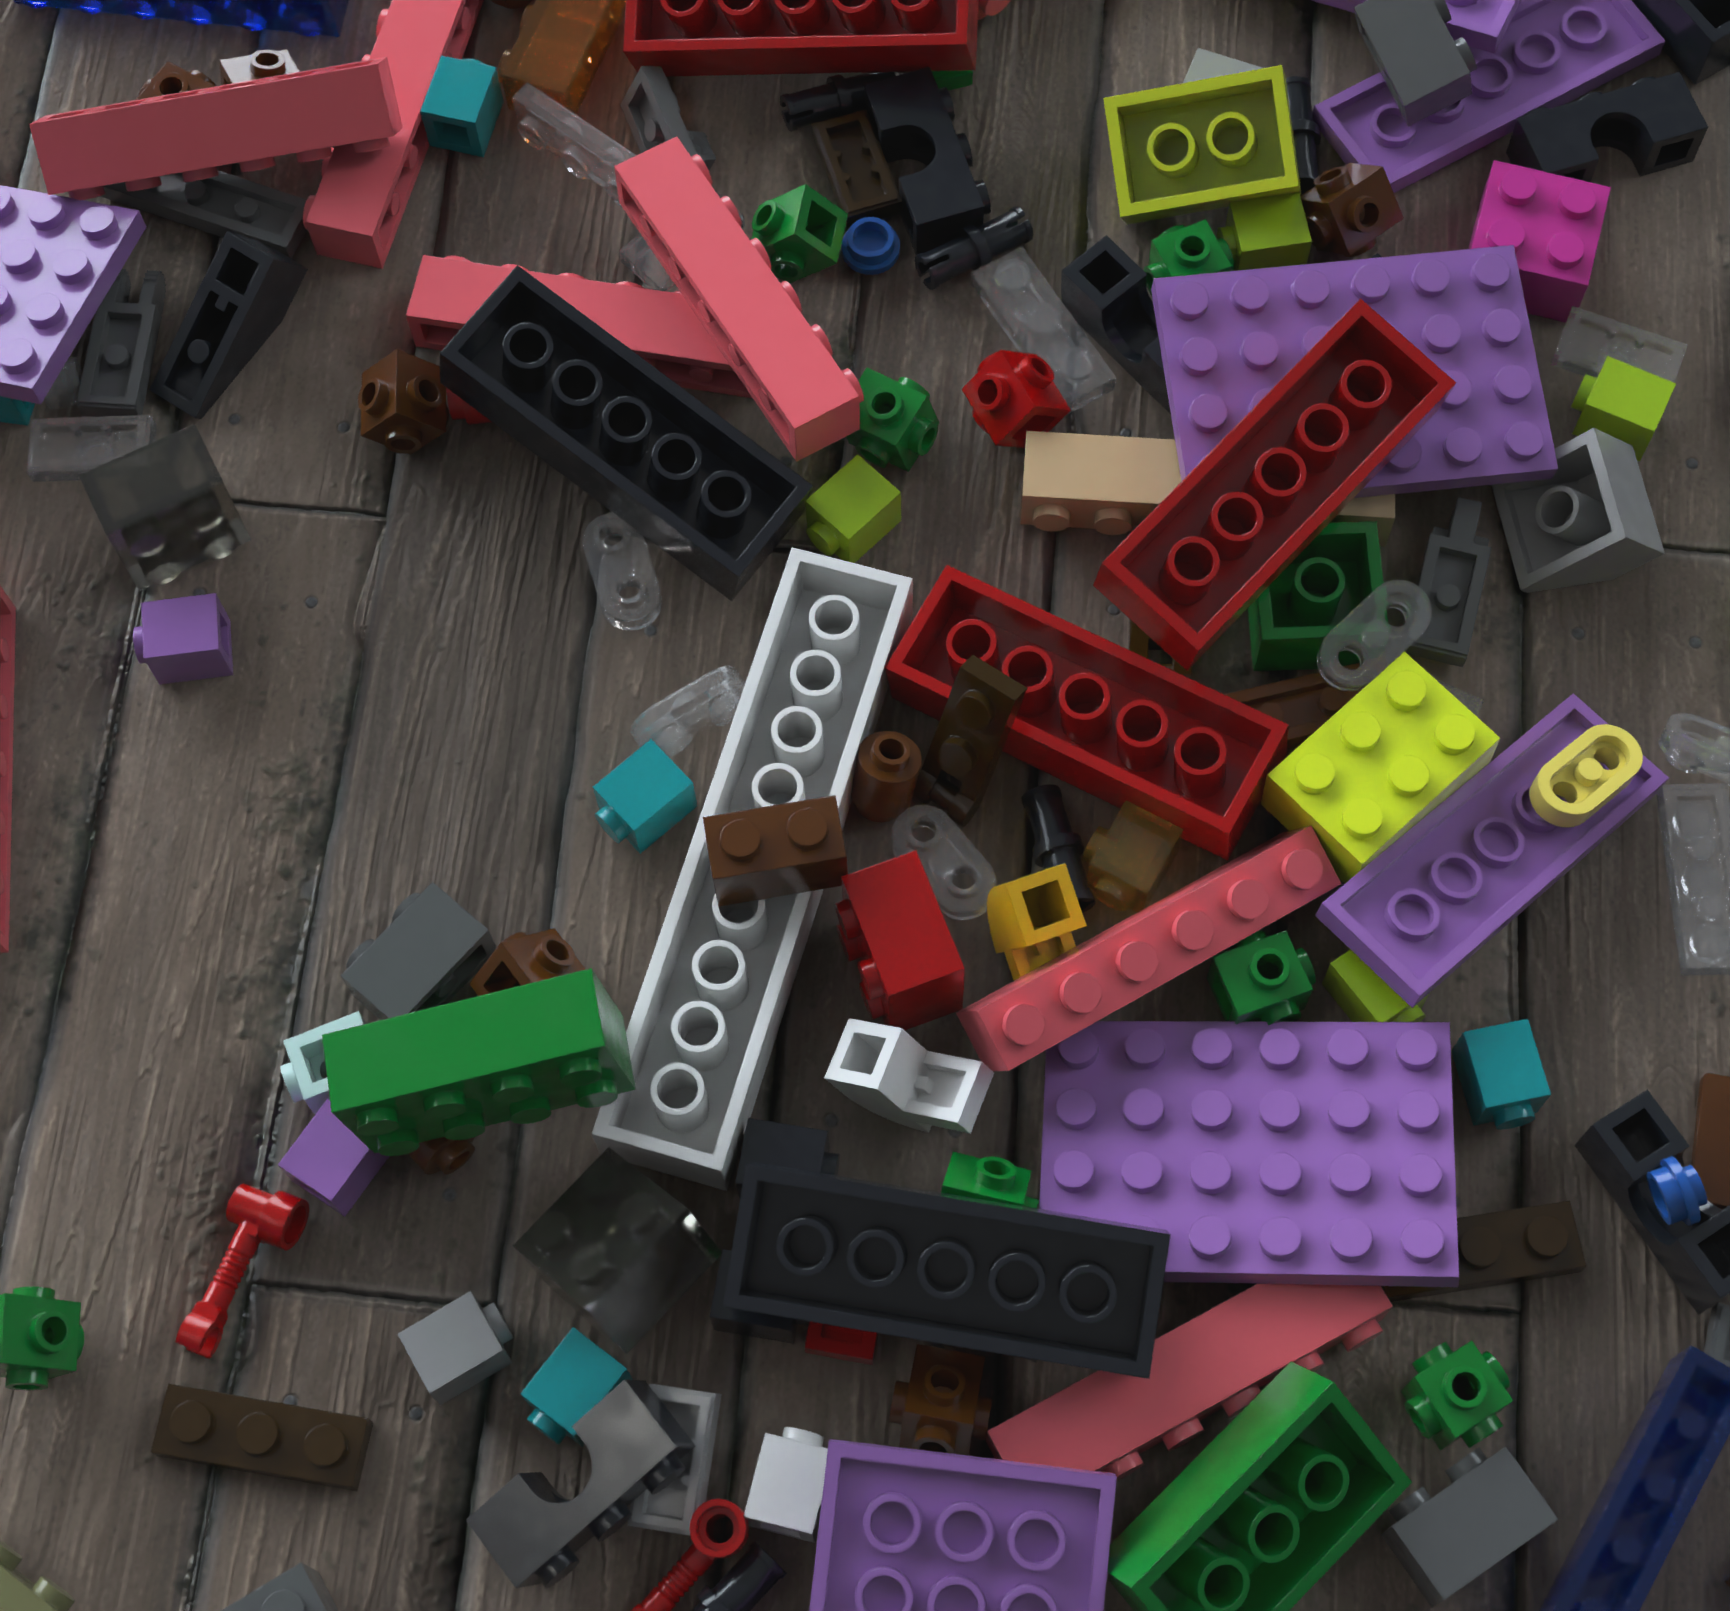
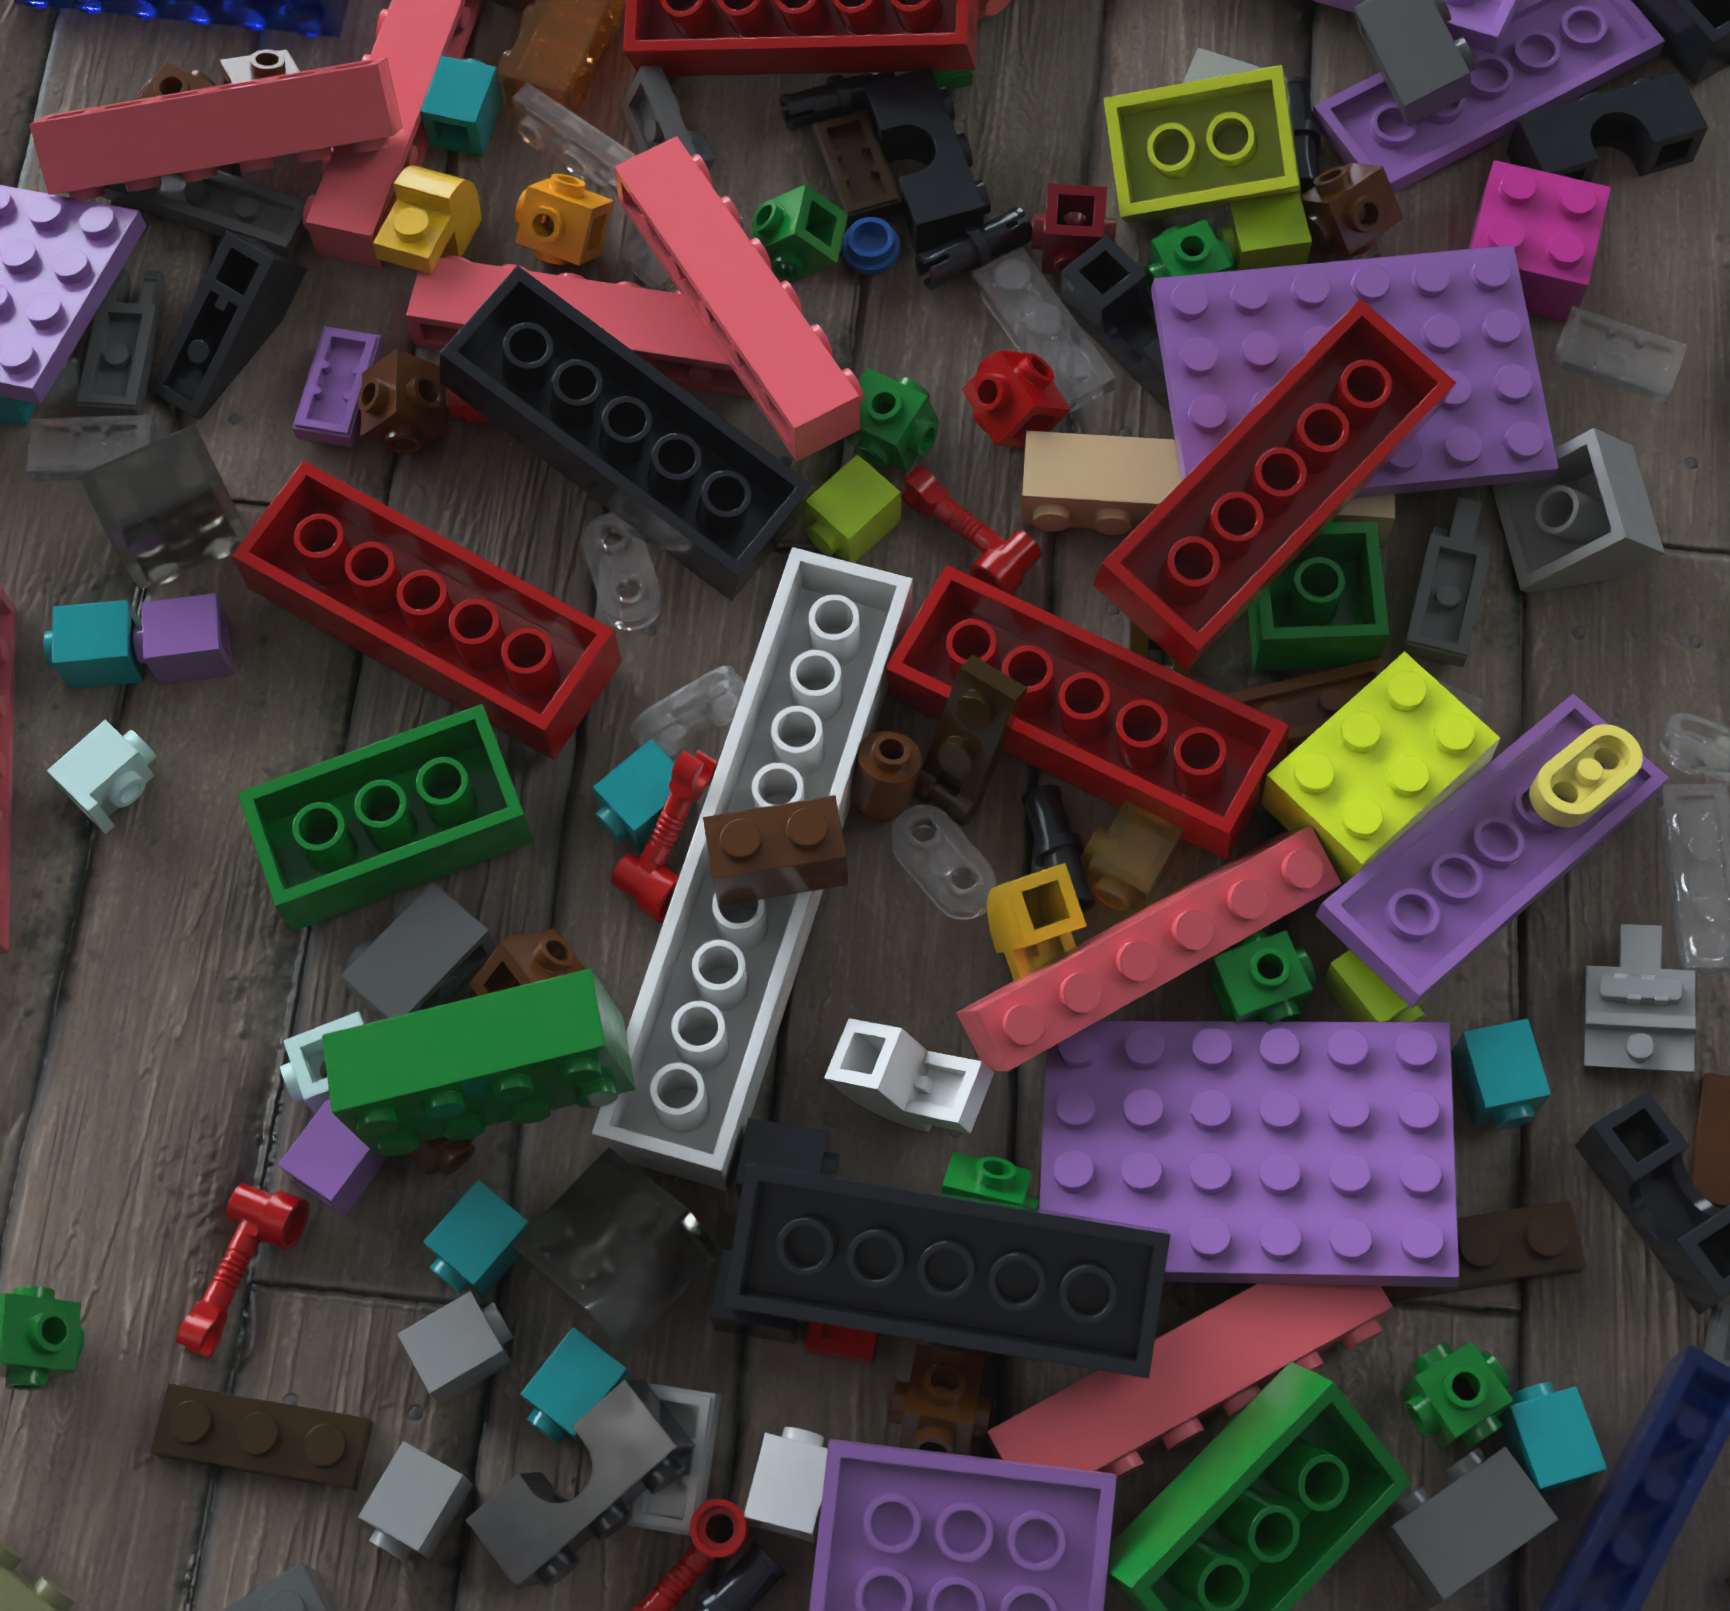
(94, 644): none -> teal brick
(104, 772): none -> light aqua brick
(330, 397): none -> medium lavender plate
(384, 818): none -> green brick
(414, 1503): none -> light grey brick
(428, 608): none -> red brick
(429, 219): none -> yellow brick
(476, 1241): none -> teal brick
(562, 220): none -> light orange brick
(649, 876): none -> red brick
(902, 943): red brick -> none
(1002, 559): none -> red brick
(1070, 225): none -> dark red brick
(1372, 637): clear plate -> none
(1551, 1437): none -> teal brick
(1622, 403): lime brick -> none
(1638, 1010): none -> light grey piece
(1677, 1191): blue plate -> none

